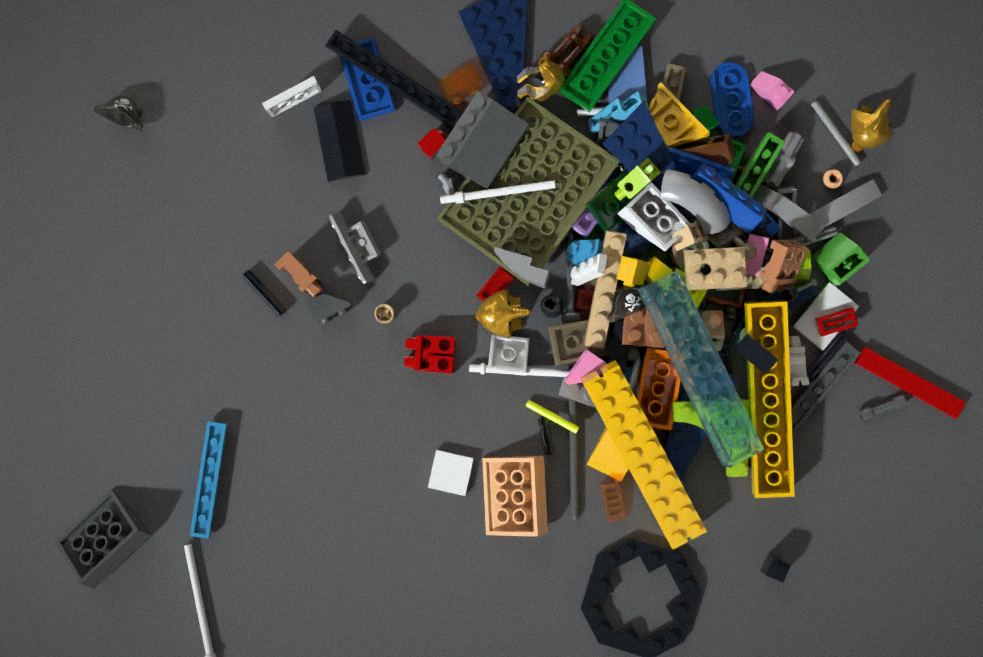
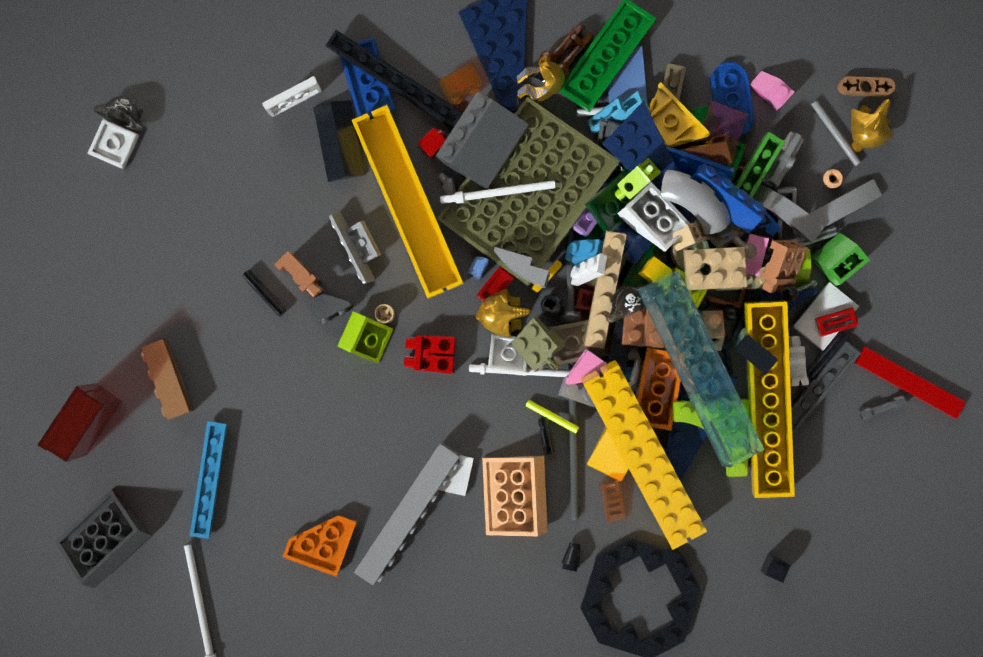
(79, 422): none -> clear red container
(113, 144): none -> white tile
(167, 379): none -> medium nougat brick
(322, 545): none -> orange plate
(365, 337): none -> lime slope
(406, 514): none -> light grey brick
(407, 202): none -> yellow piece
(478, 267): none -> medium blue slope
(538, 345): none -> olive plate
(553, 269): none -> yellow tile
(571, 559): none -> black cone
(632, 271): yellow brick -> none
(724, 120): none -> clear pink tile
(852, 80): none -> medium nougat beam

